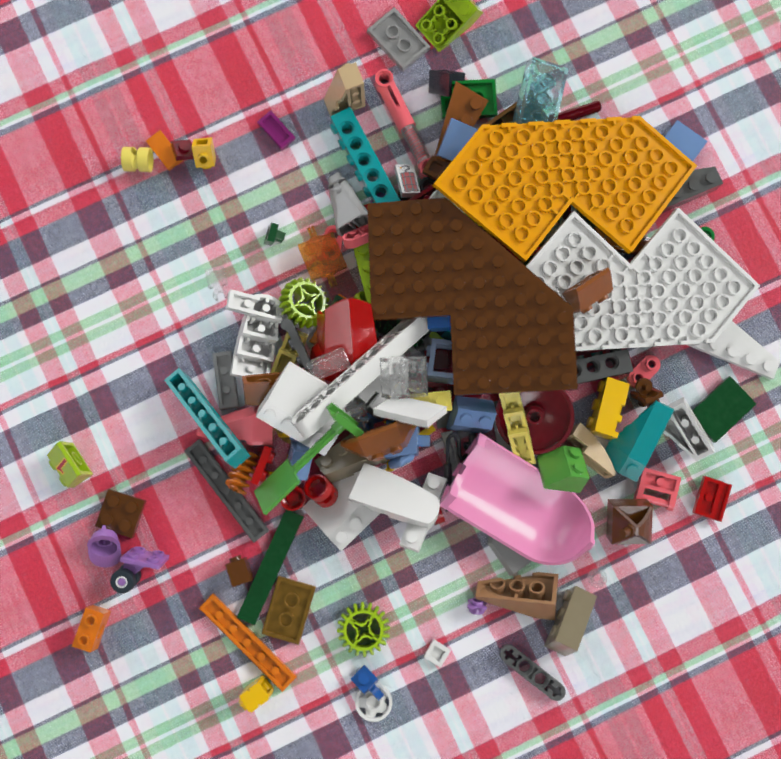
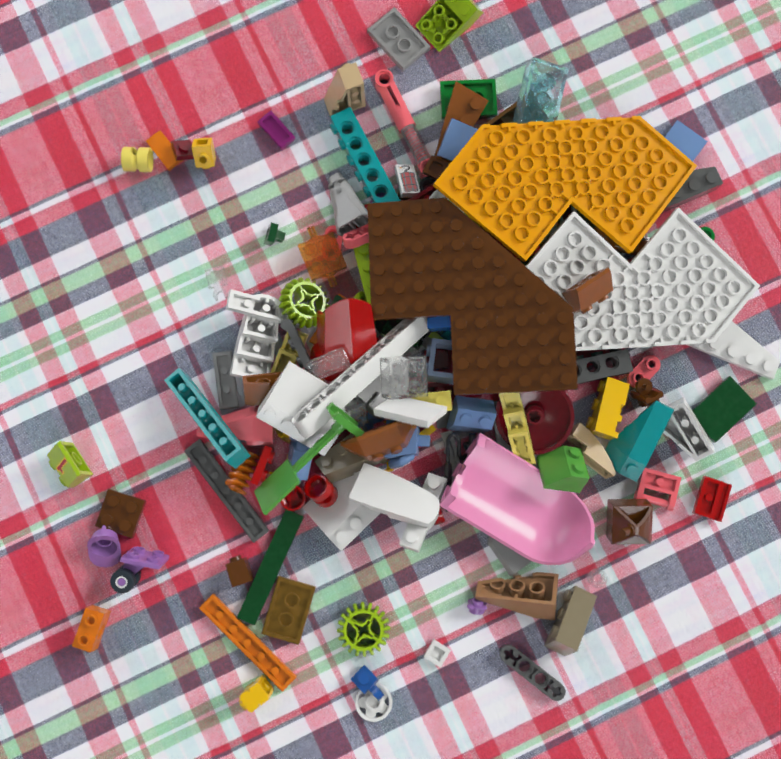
(441, 81): black panel -> none
(580, 111): dark red axle -> none

